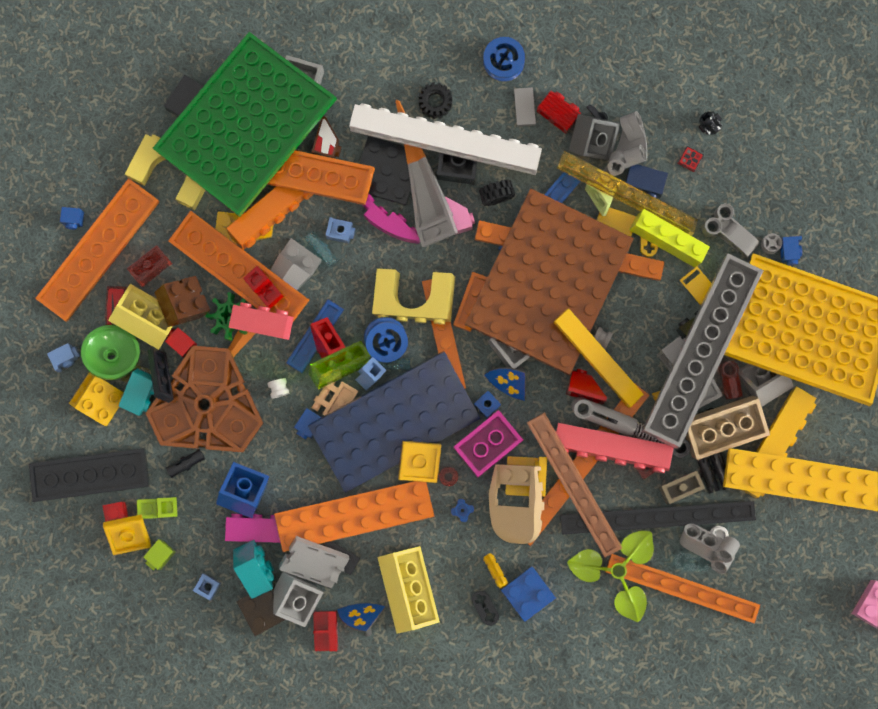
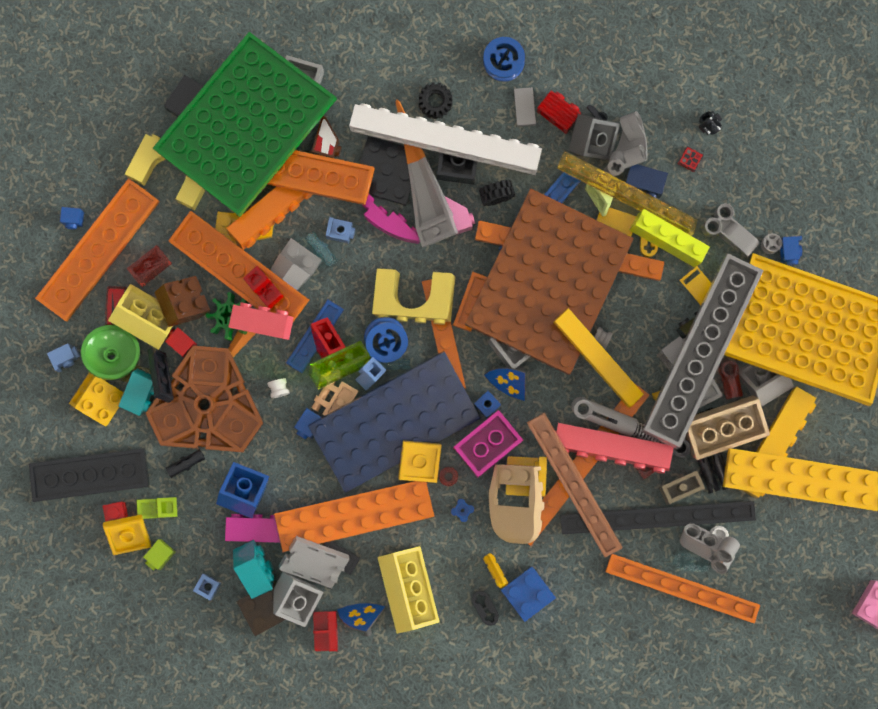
(585, 386): red slope -> none
(637, 547): lime plant -> none

